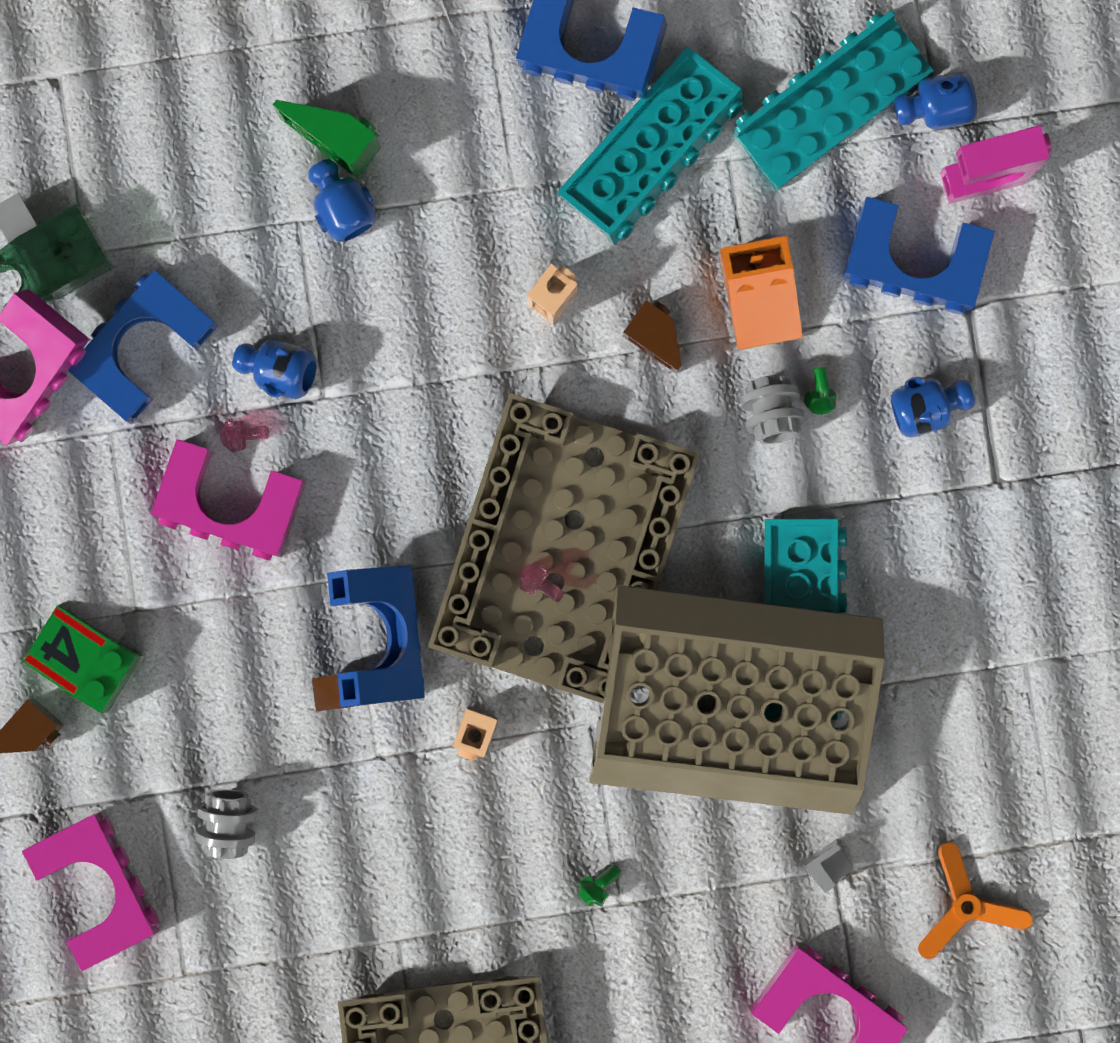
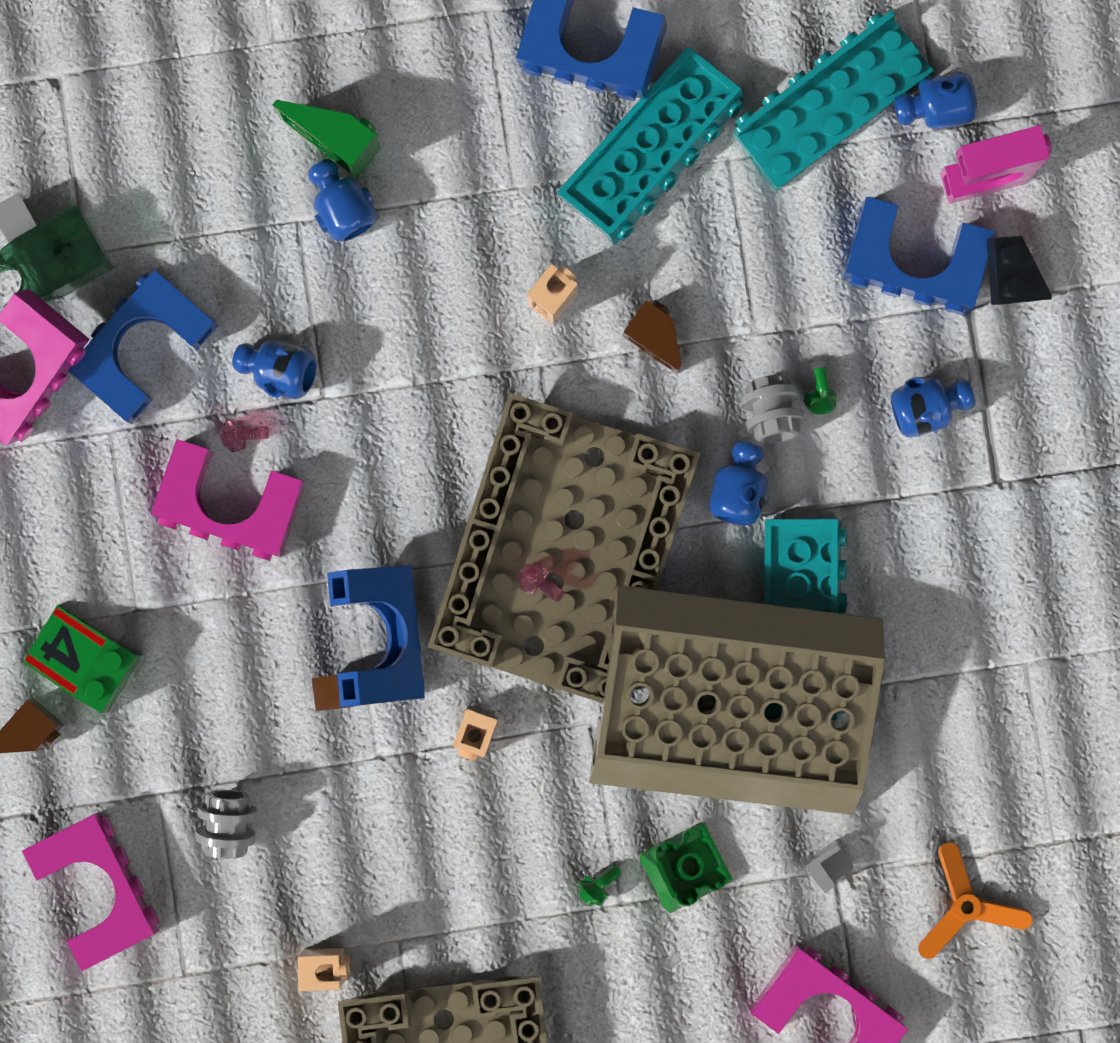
(323, 969): none -> light nougat brick
(685, 867): none -> green slope
(739, 488): none -> blue piece
(761, 292): orange slope -> none
(1014, 272): none -> black wing

